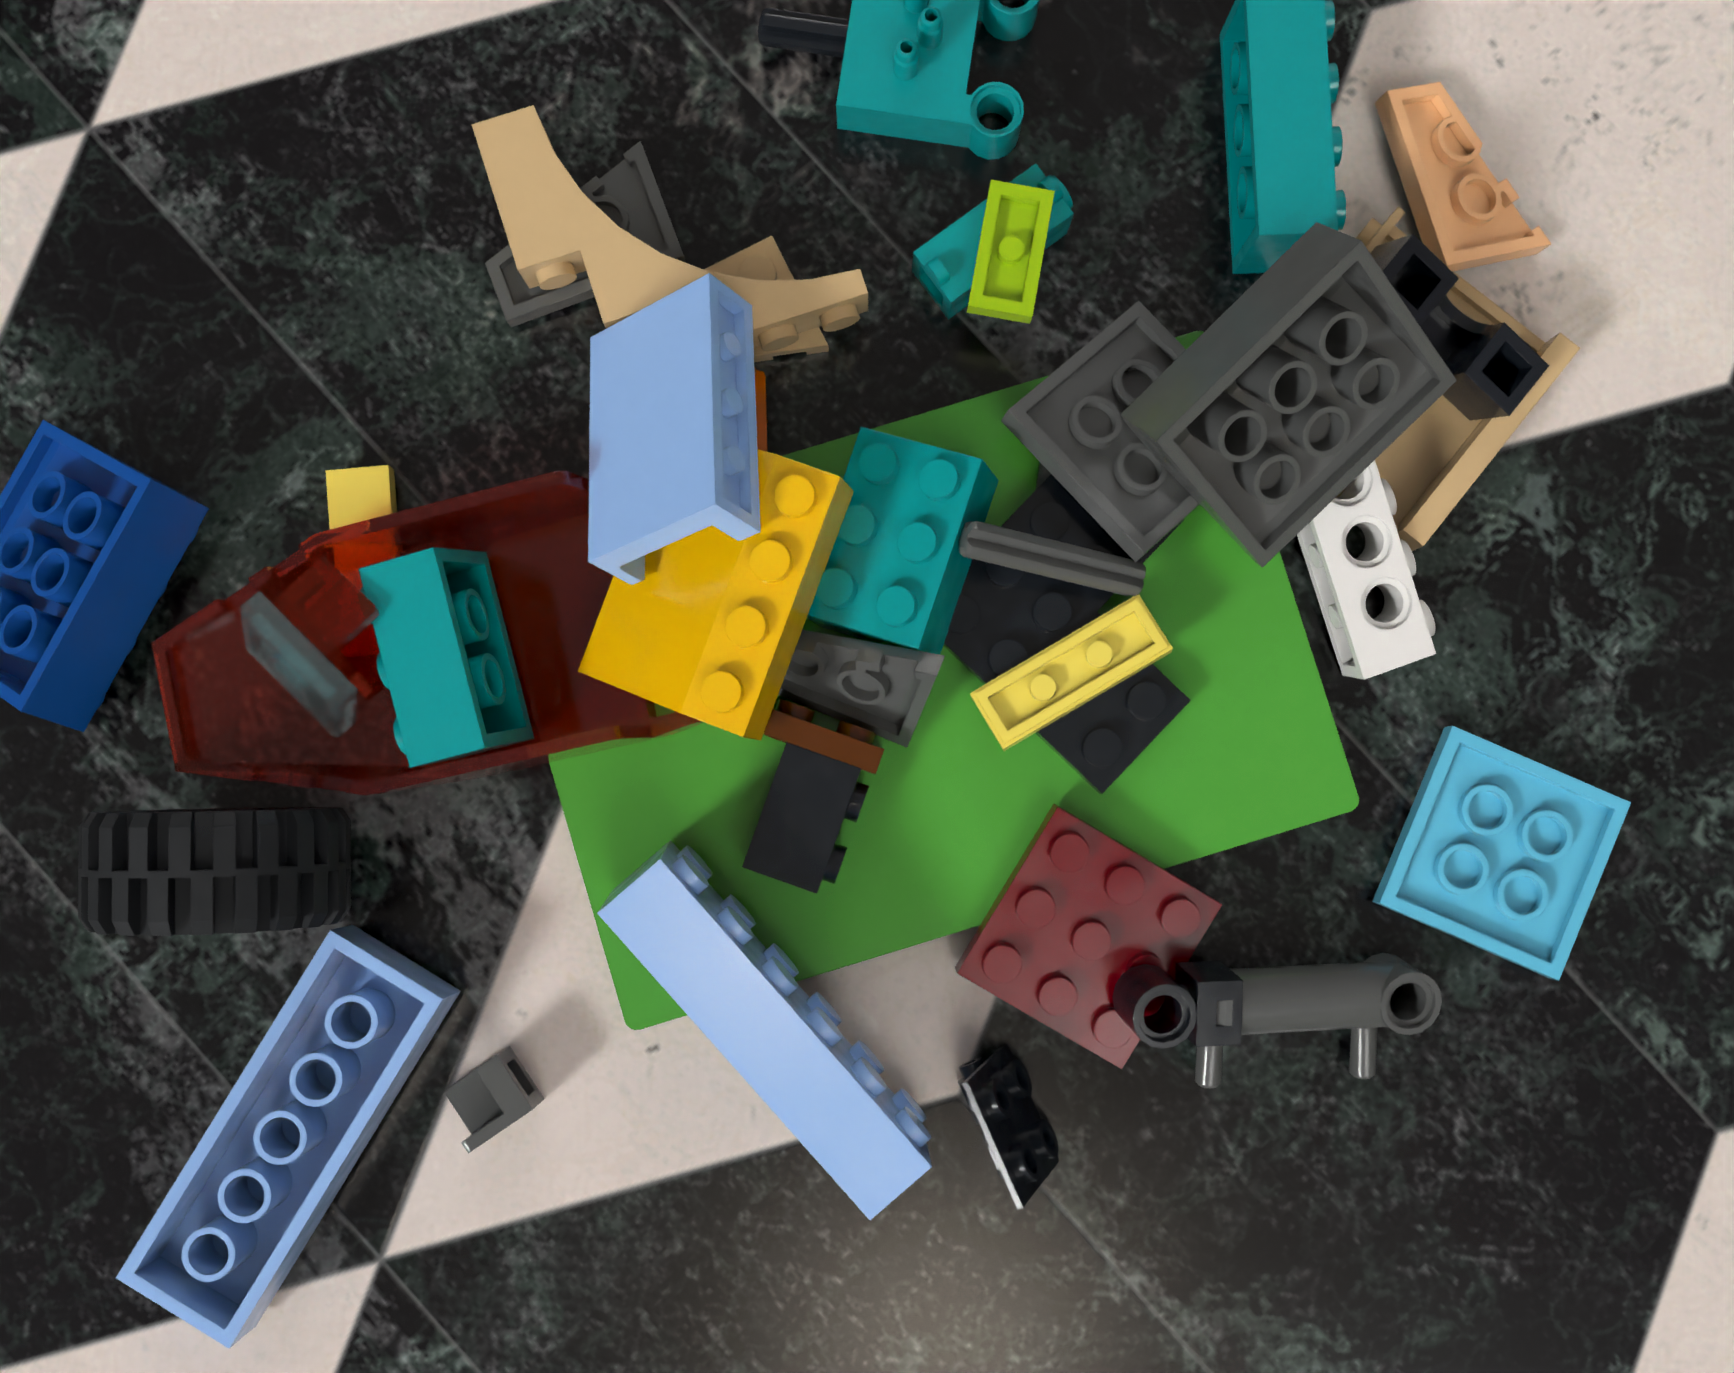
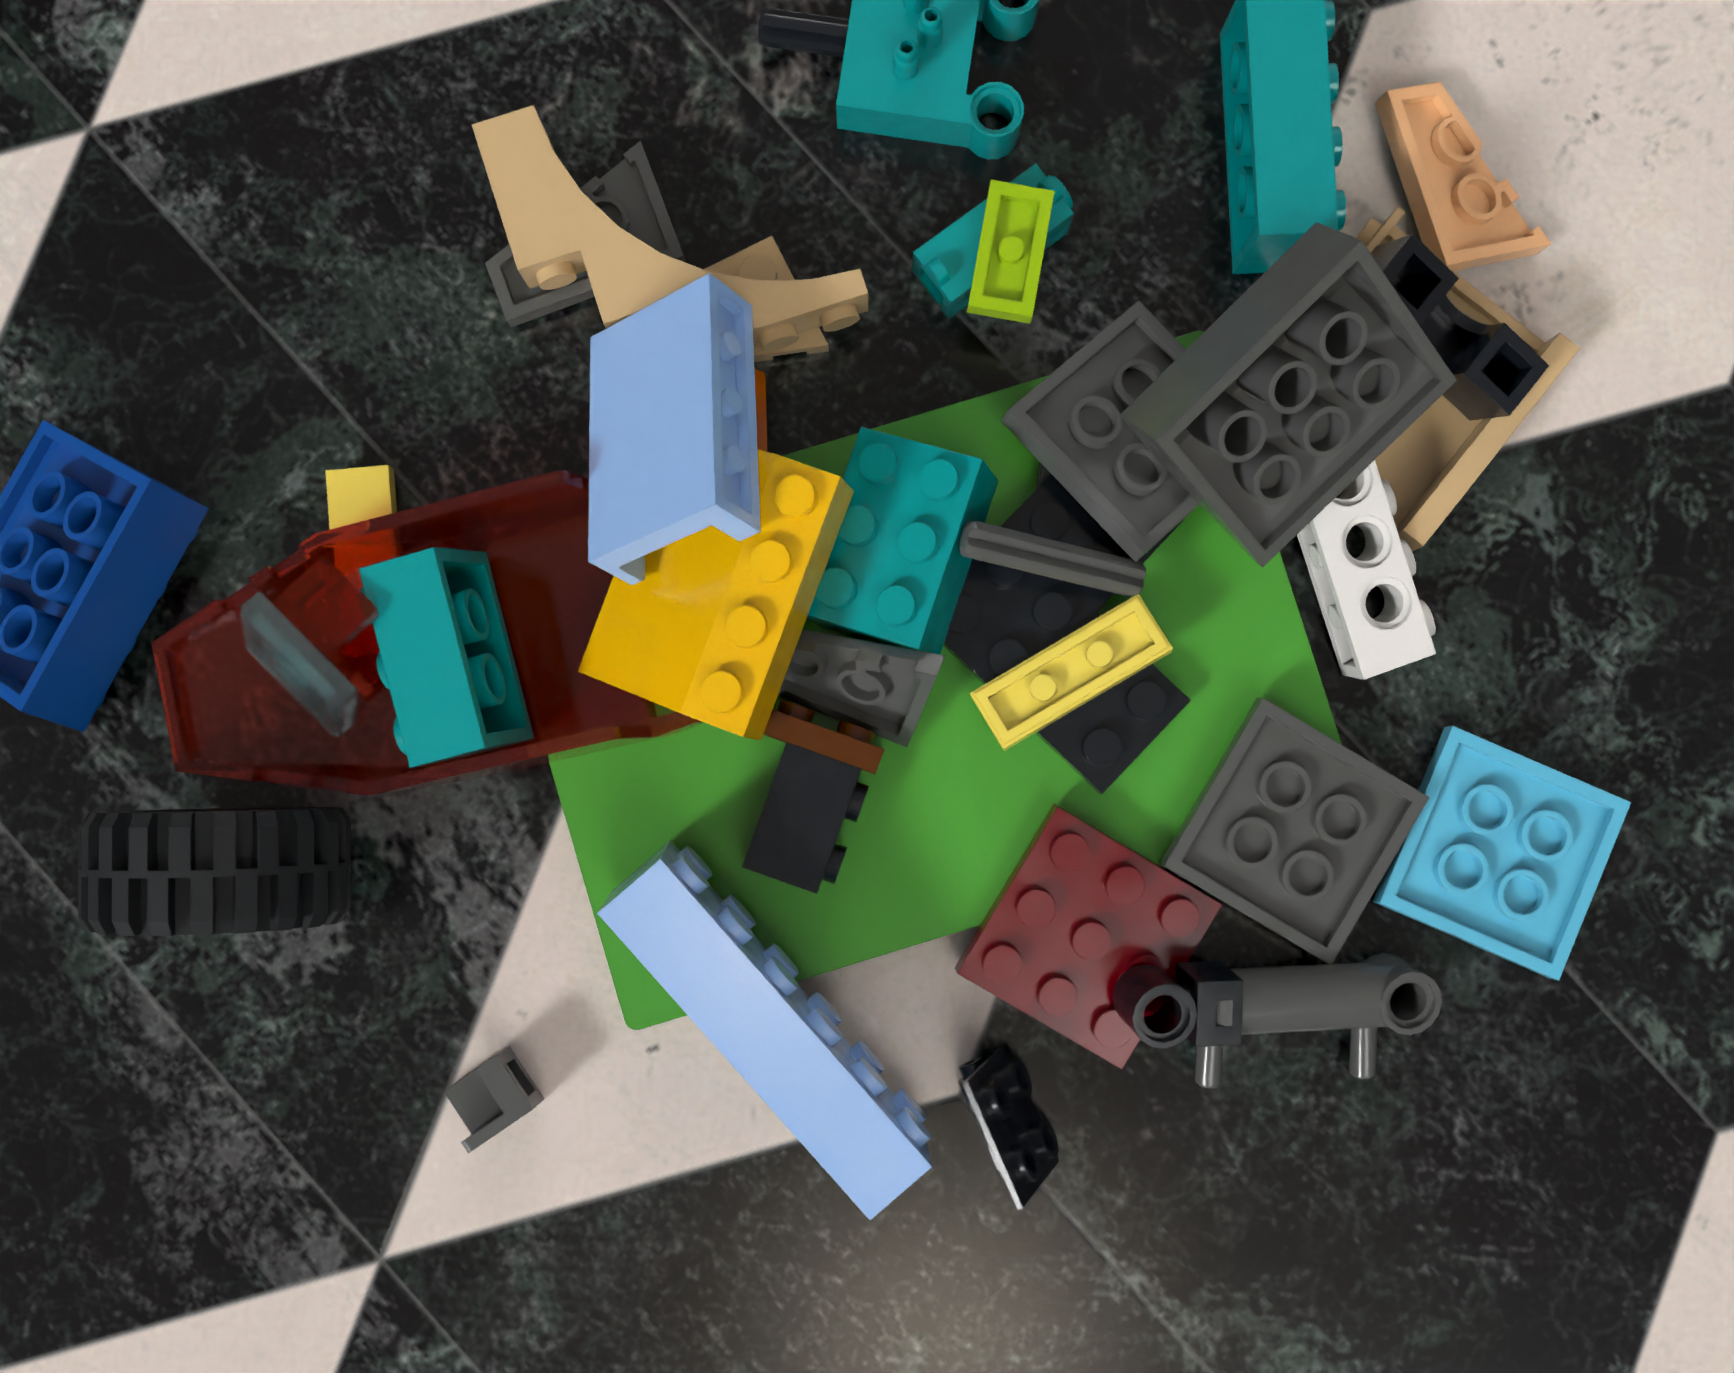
(288, 1135): light blue brick -> none
(1294, 830): none -> dark grey plate

